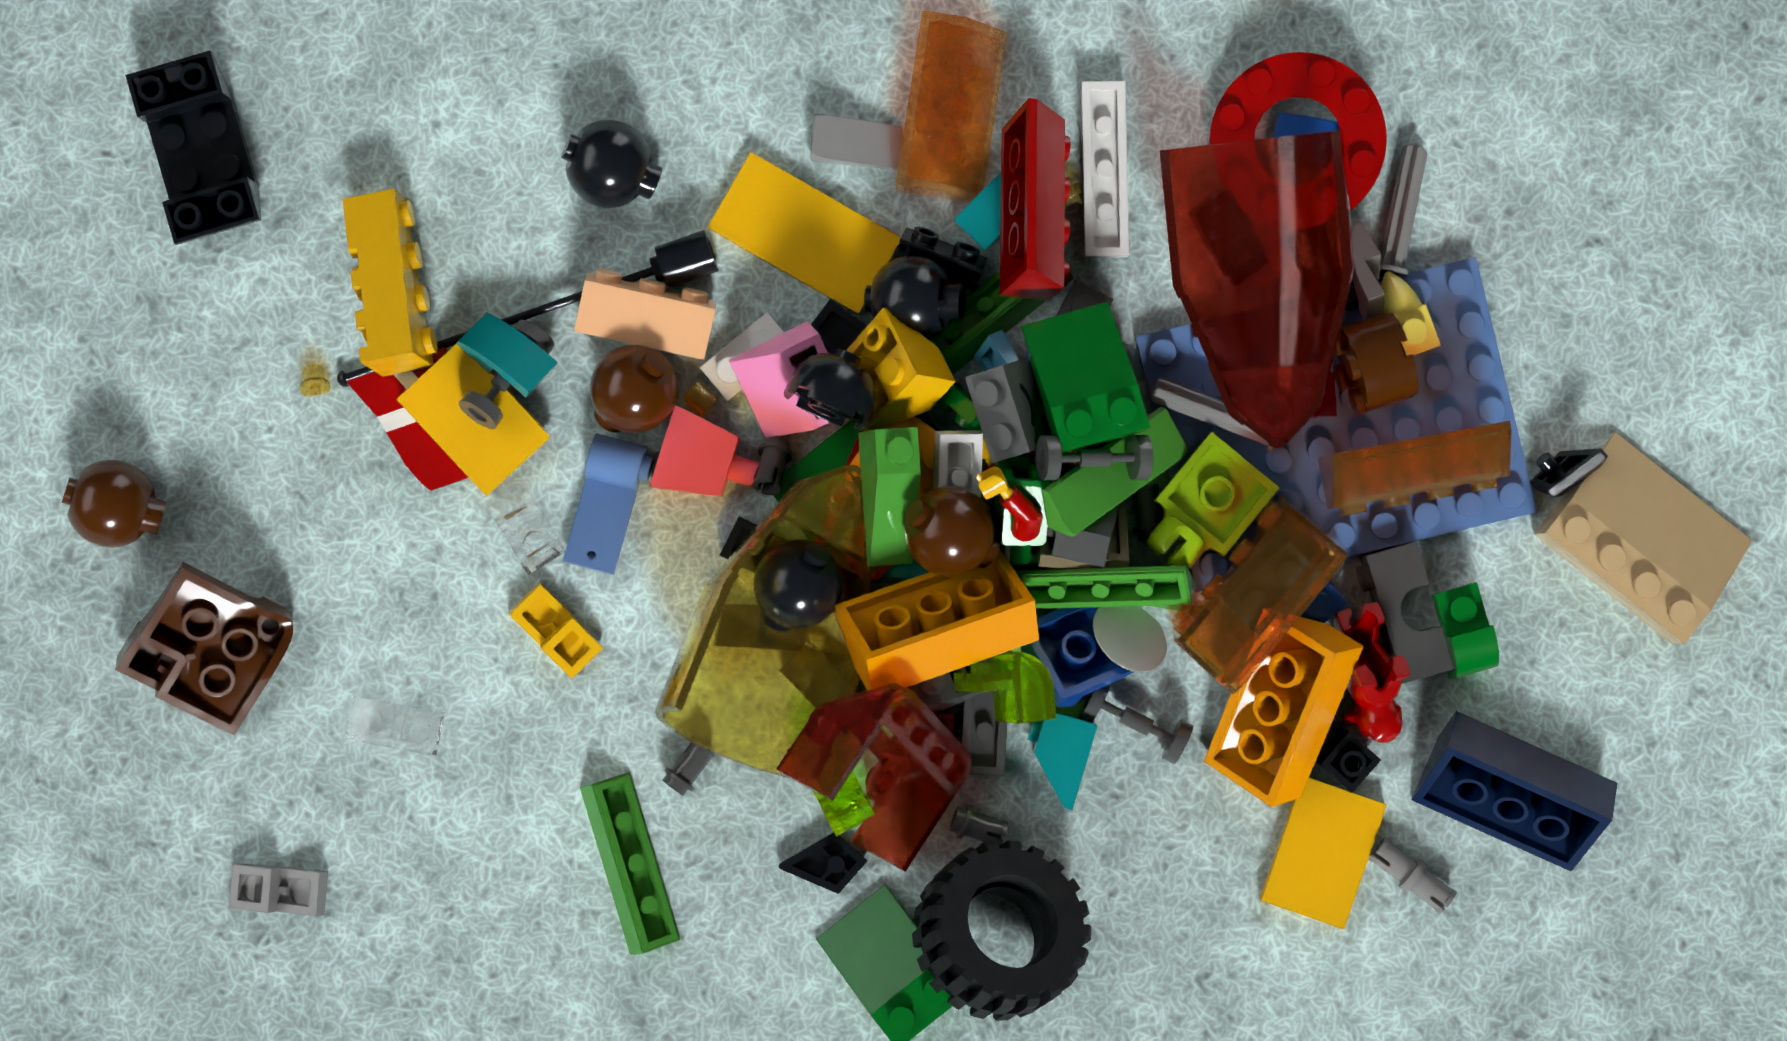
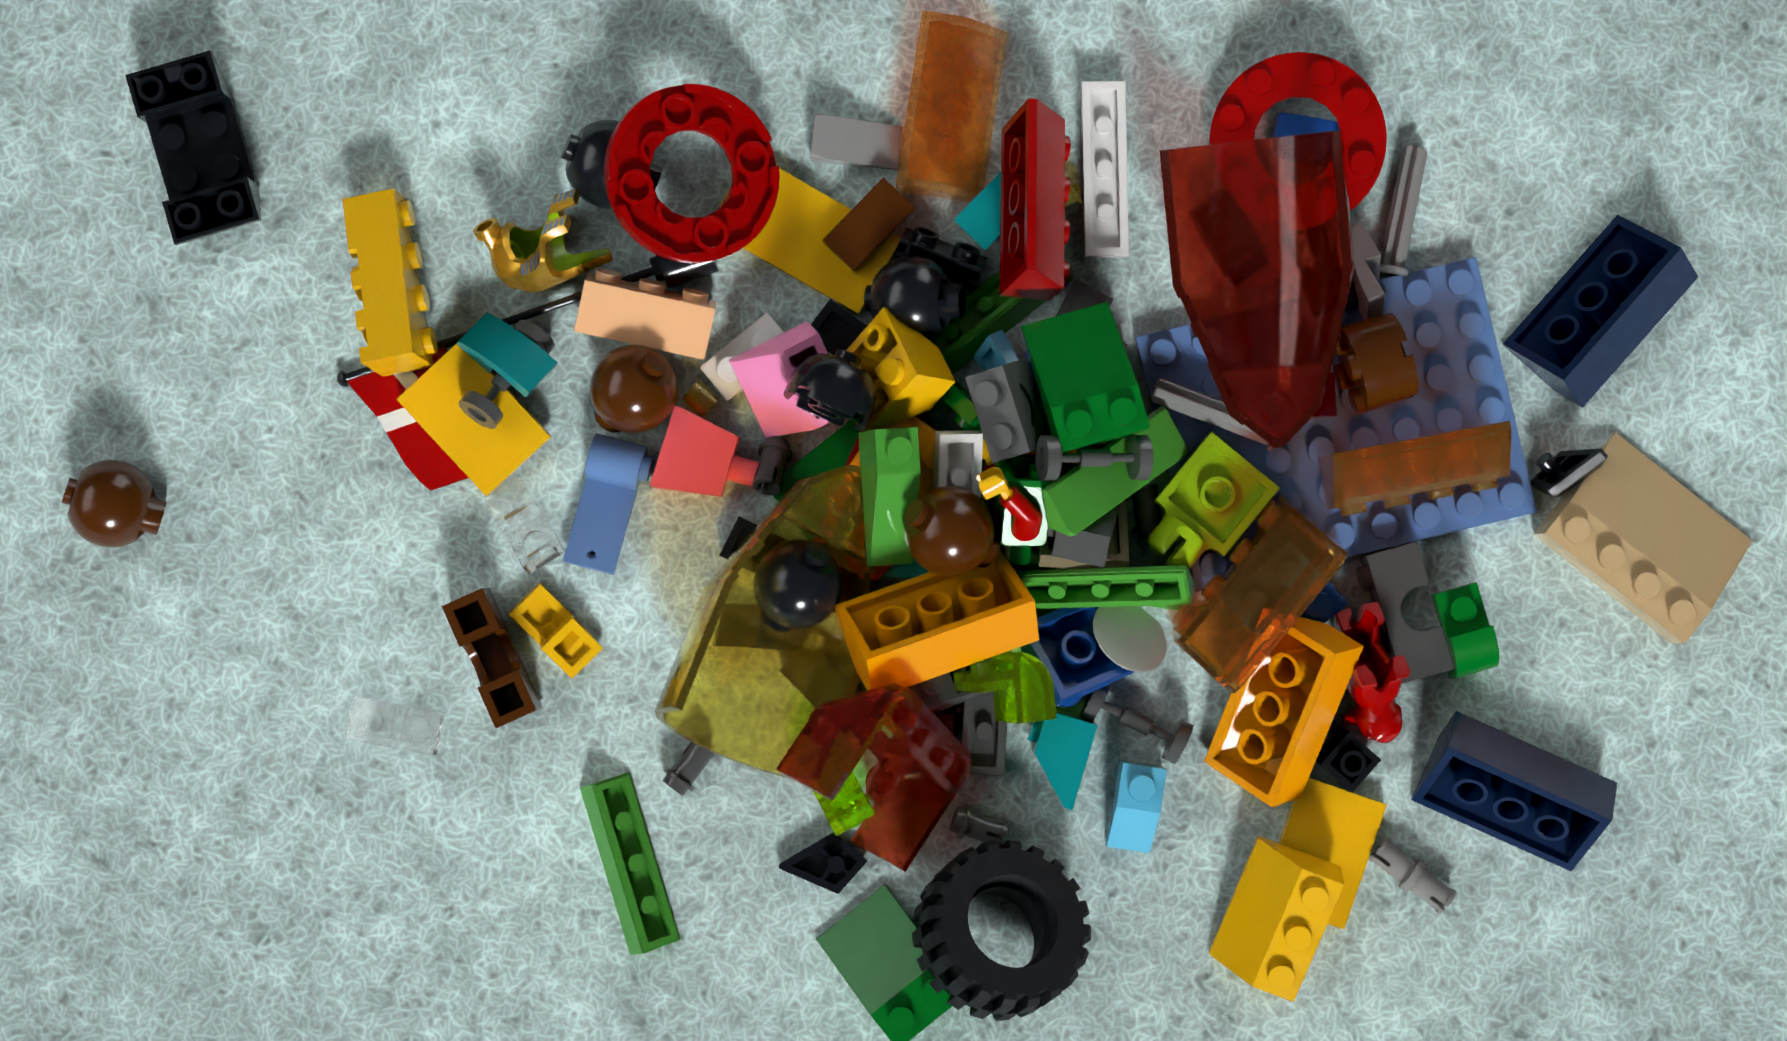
(207, 648): reddish brown slope -> none
(278, 889): light grey slope -> none
(314, 381): clear yellow piece -> none
(498, 665): none -> reddish brown arch
(539, 256): none -> pearl gold piece
(745, 145): none -> red plate
(868, 224): none -> reddish brown tile
(1136, 805): none -> medium azure slope
(1277, 917): none -> yellow slope
(1411, 314): light yellow plate -> none
(1601, 309): none -> dark blue slope

